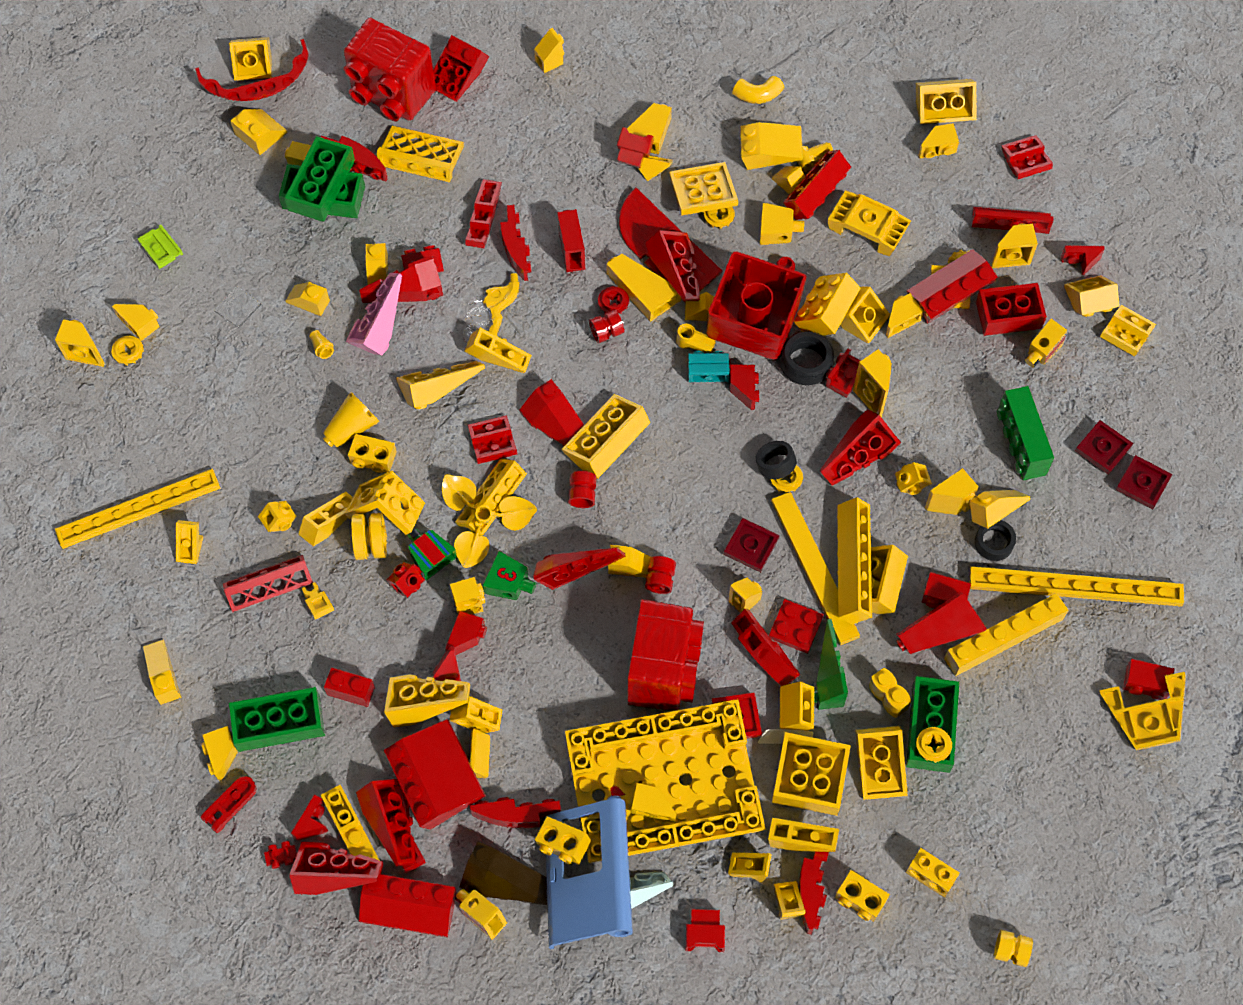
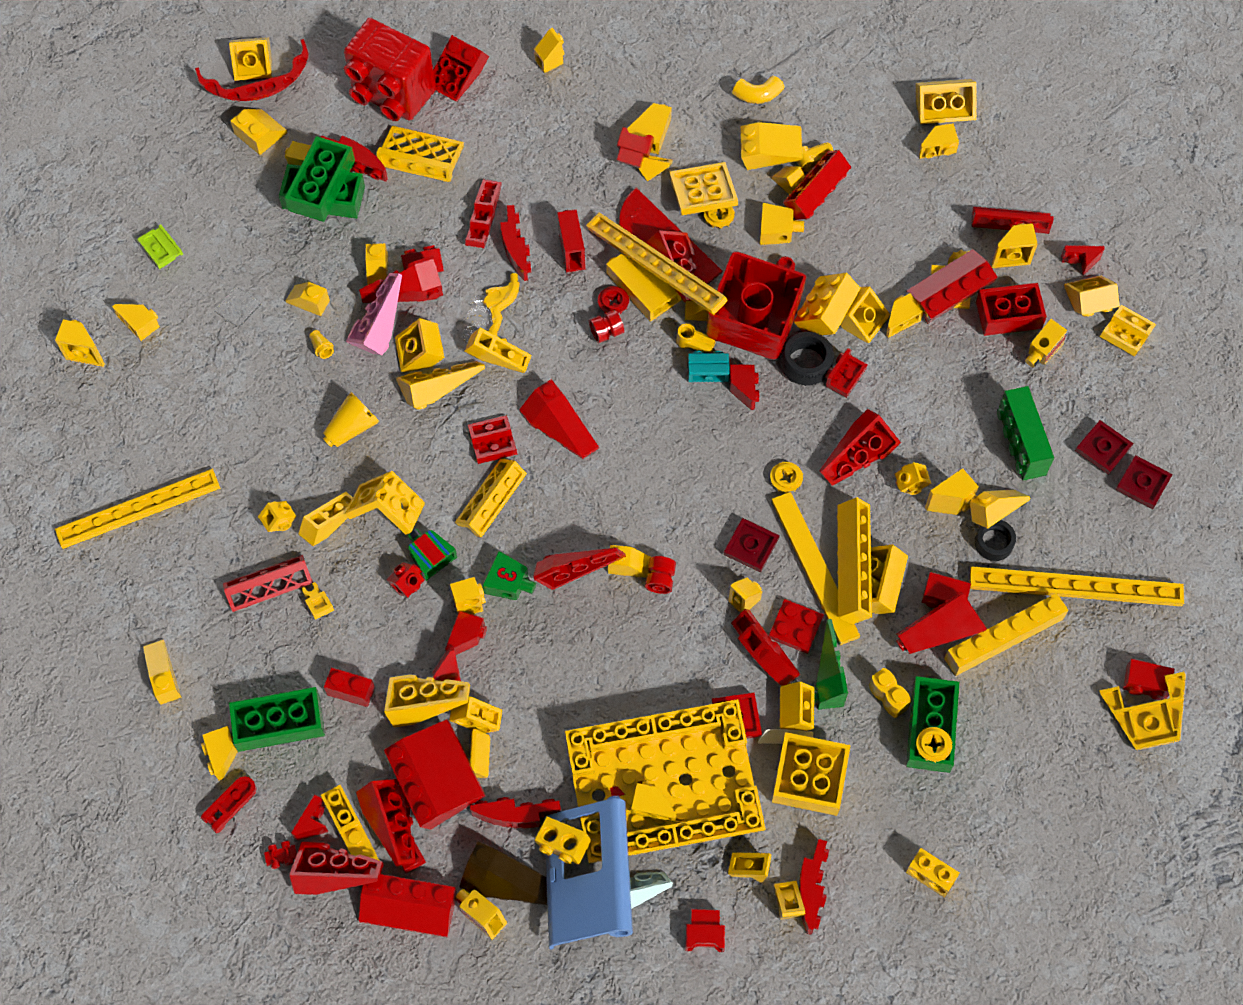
(133, 343): yellow gear -> none
(188, 542): yellow slope -> none
(366, 536): yellow wheel -> none
(374, 449): yellow brick -> none
(419, 346): none -> yellow slope
(471, 547): yellow plant -> none
(582, 492): red wheel -> none
(606, 435): yellow slope -> none
(657, 263): none -> yellow plate
(664, 656): red brick -> none
(778, 470): black tyre -> none
(802, 836): yellow slope -> none
(865, 891): yellow brick -> none
(869, 220): yellow plate -> none
(873, 381): yellow slope -> none
(881, 762): yellow slope -> none
(1013, 948): yellow wheel -> none
(1027, 157): red slope -> none

